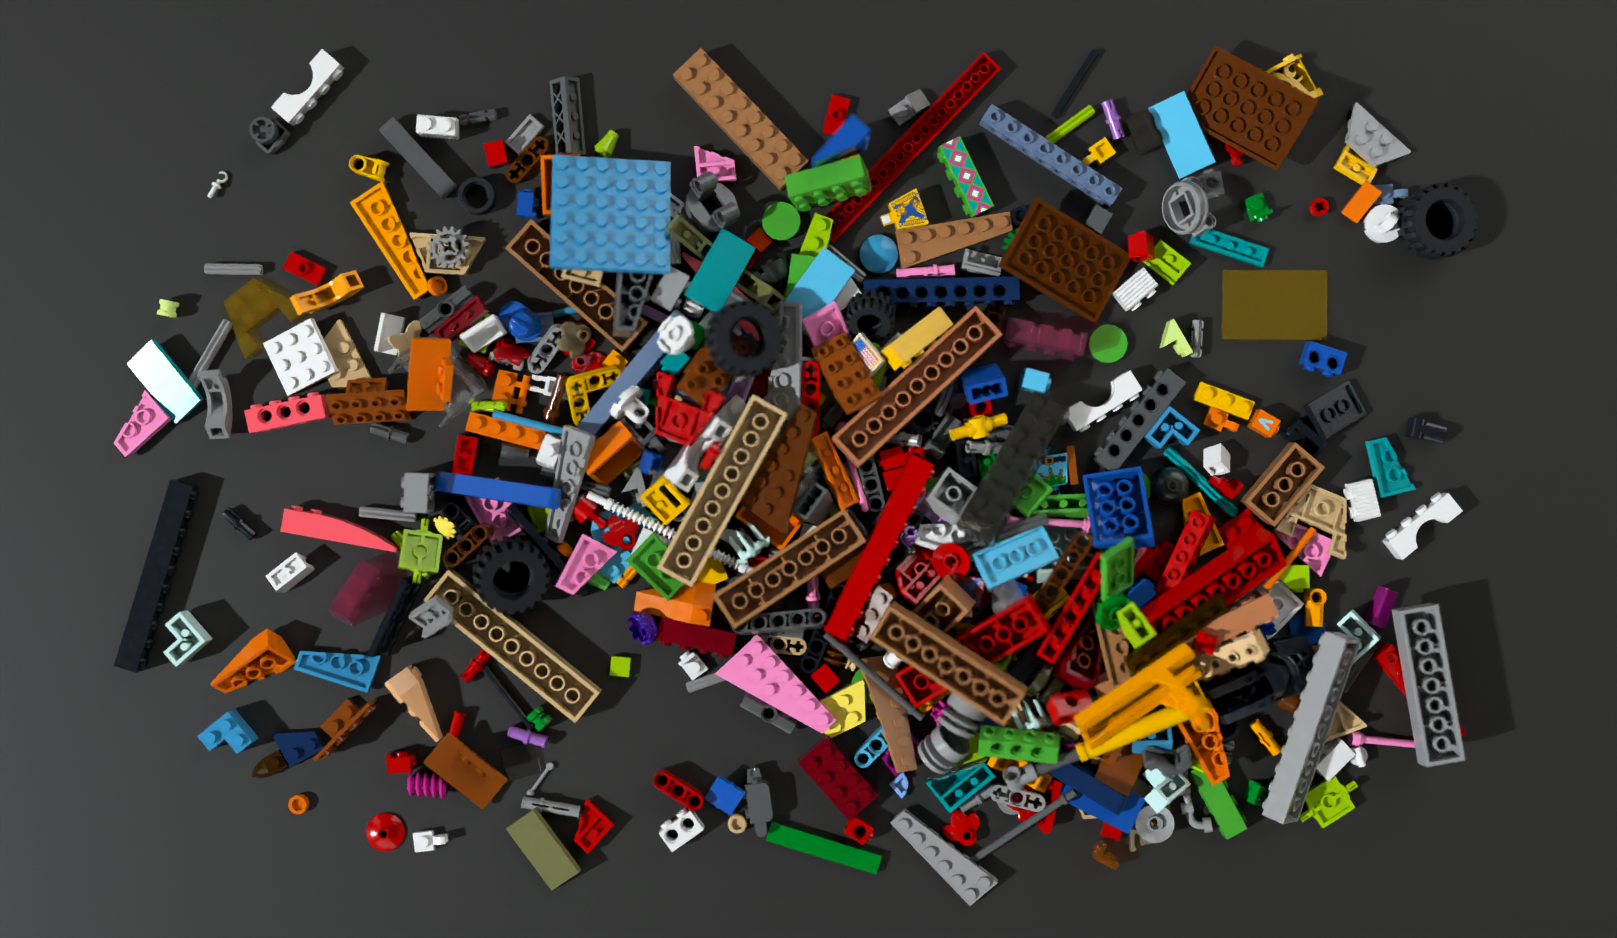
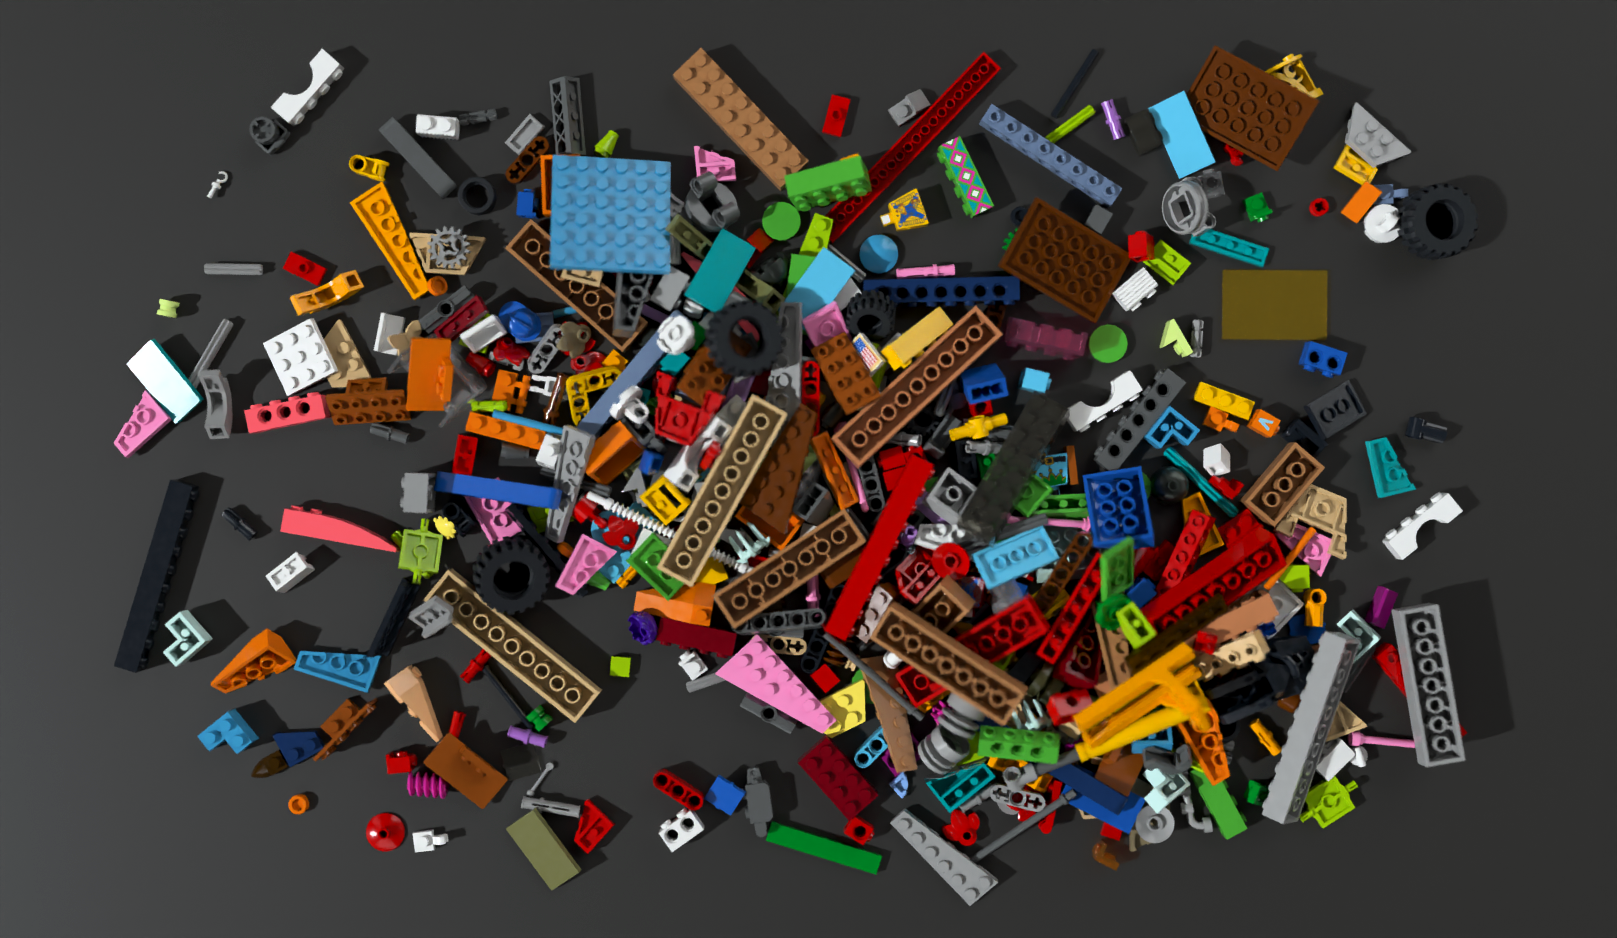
(250, 307): clear yellow wing -> none
(355, 592): clear pink wedge -> none
(389, 514): light grey axle -> none
(461, 549): reddish brown beam -> none
(495, 153): red panel -> none
(737, 823): tan tile -> none
(848, 140): blue slope -> none
(936, 240): medium nougat wing -> none
(981, 263): light grey hinge -> none
(1100, 152): yellow plate -> none
(1362, 500): white brick -> none

